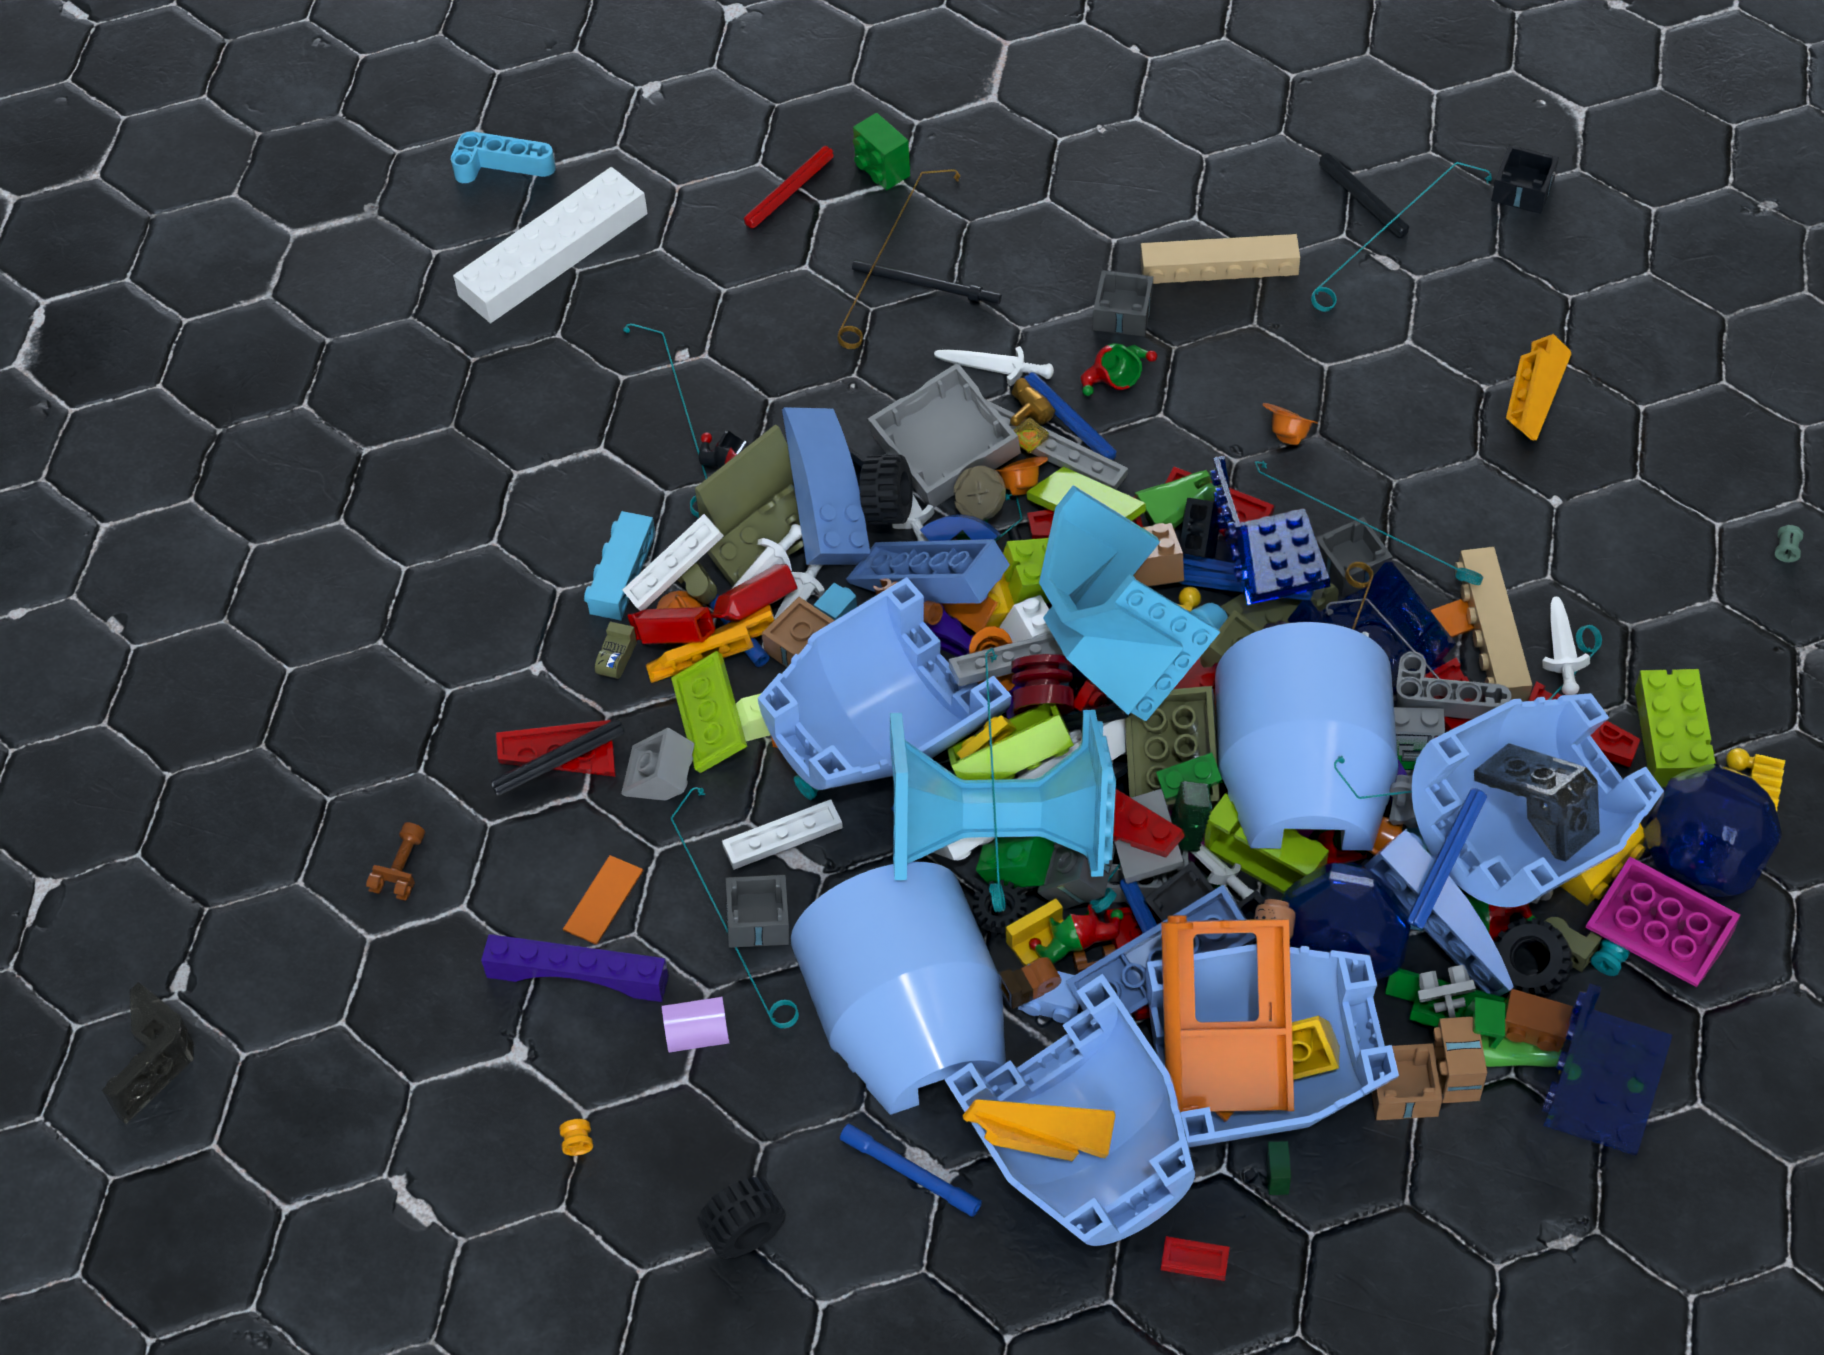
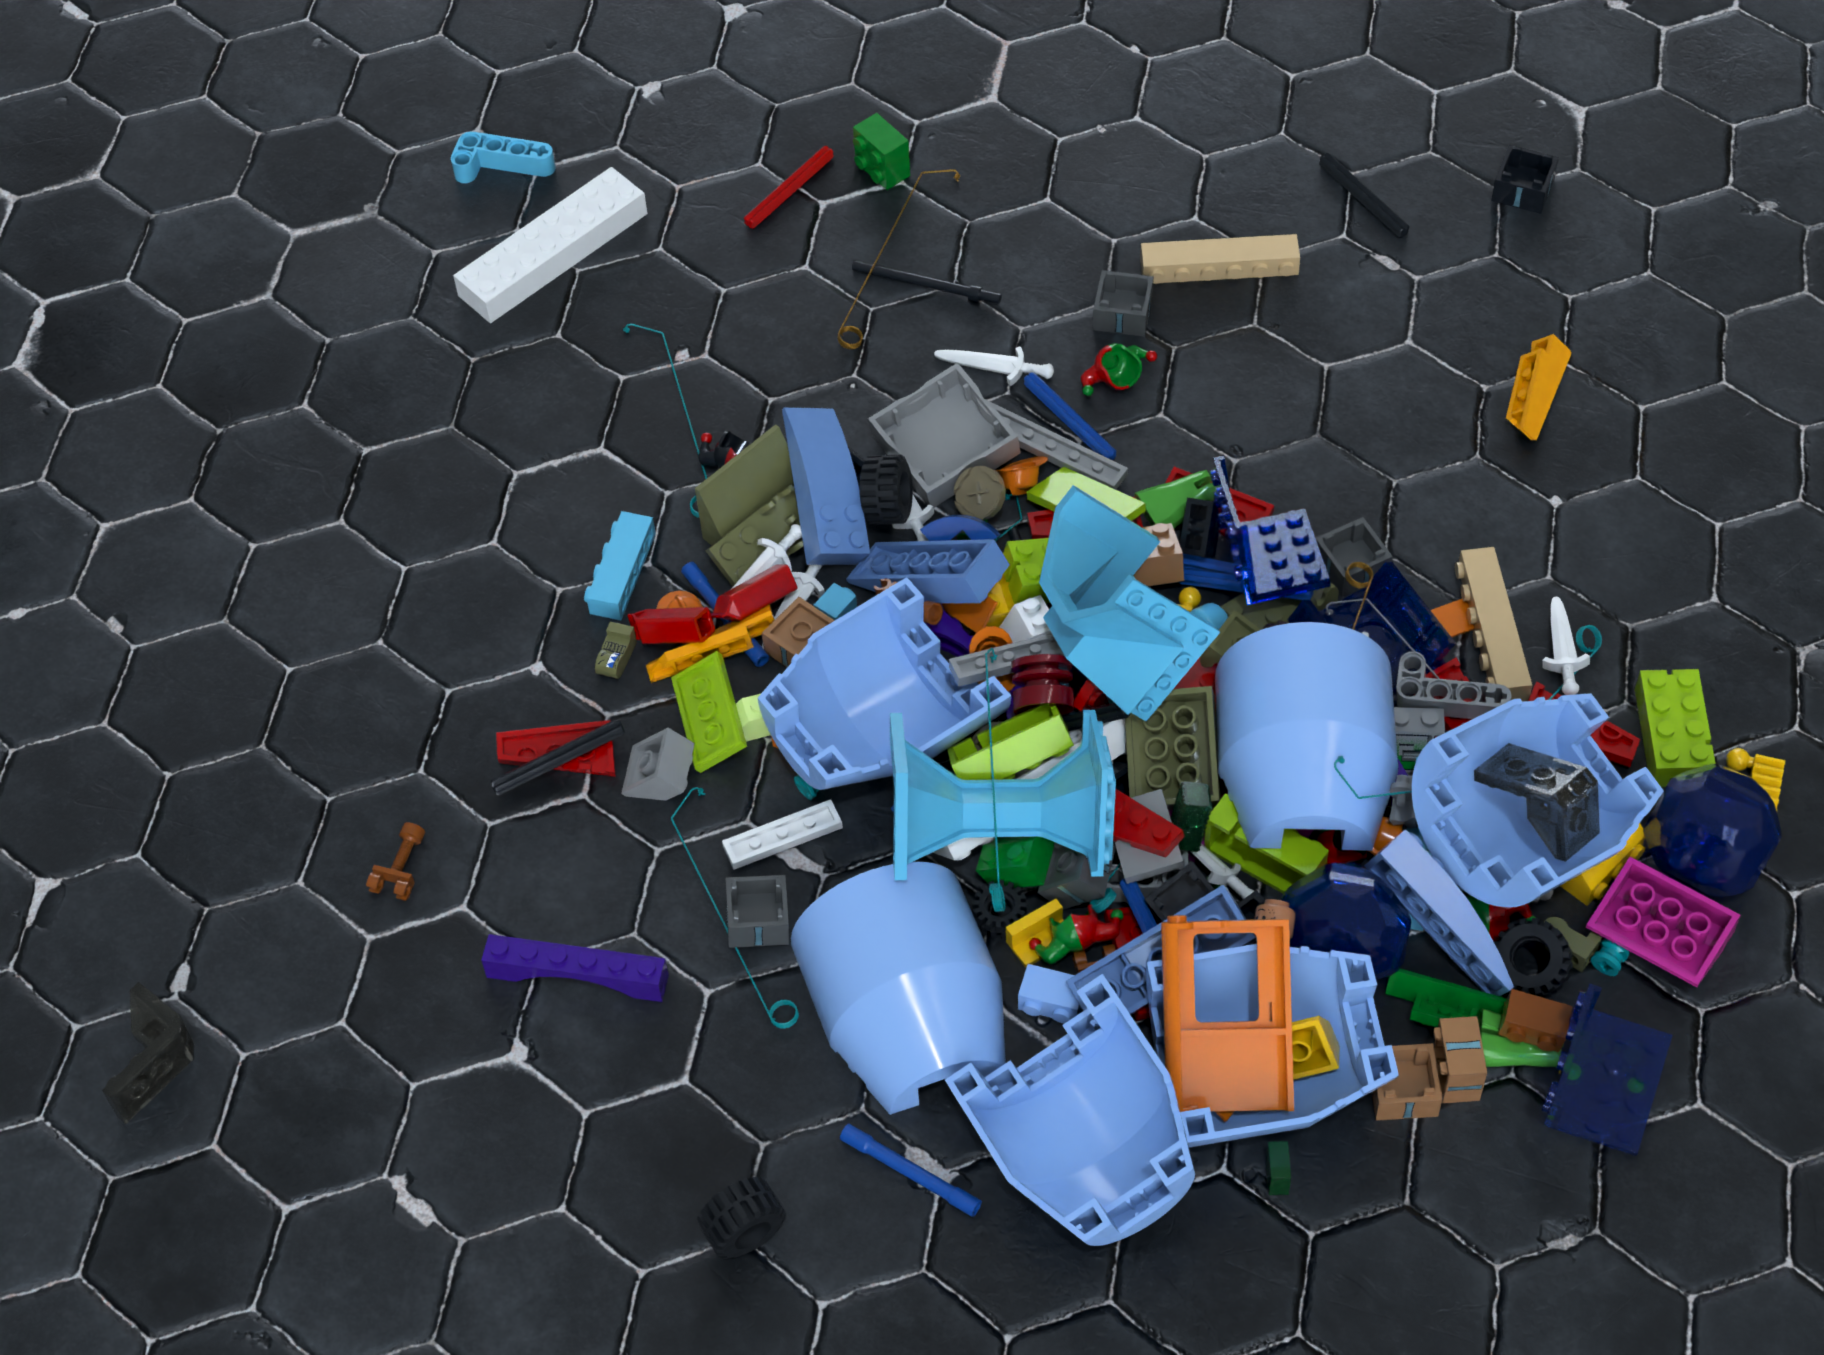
(576, 1137): light orange wheel -> none
(603, 900): orange piece -> none
(673, 562): white plate -> none
(695, 1024): lavender brick -> none
(699, 584): olive leg -> none
(1000, 729): yellow plate -> none
(1029, 982): leg -> none
(1030, 434): clear yellow tile -> none
(1033, 404): pearl gold piece -> none
(1044, 1128): light orange wedge -> none
(1195, 1258): red tile -> none
(1198, 770): green plate -> none
(1287, 425): orange piece -> none
(1329, 291): teal piece -> none
(1446, 858): blue axle -> none
(1459, 985): light grey hips -> none
(1460, 572): teal piece -> none
(1488, 1019): green panel -> none
(1791, 544): sand green bush -> none

